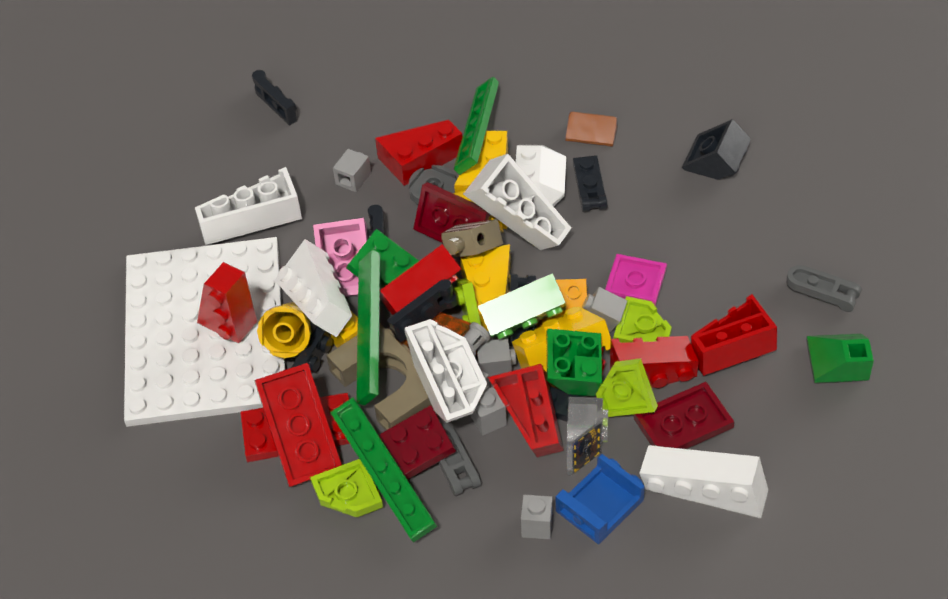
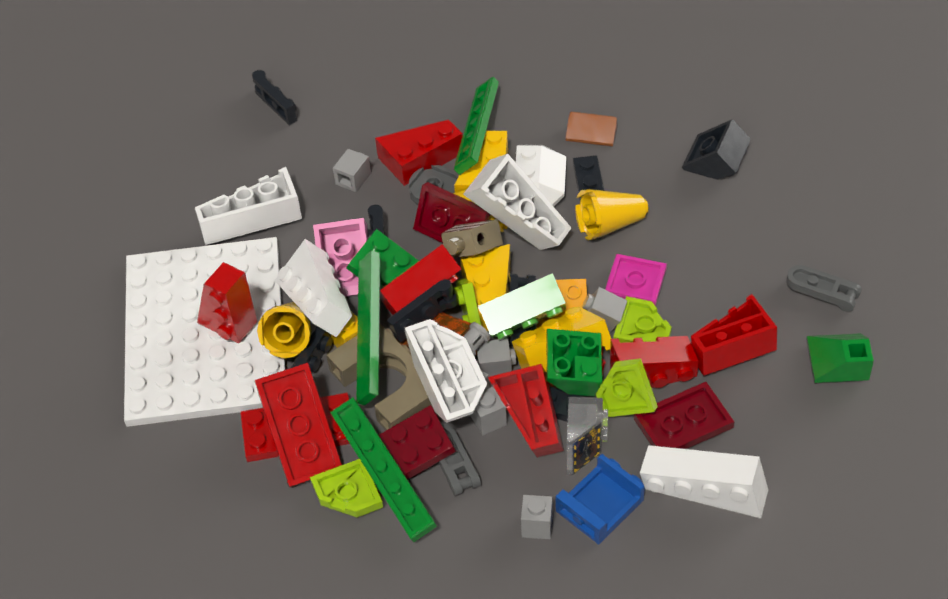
(608, 211): none -> yellow cone

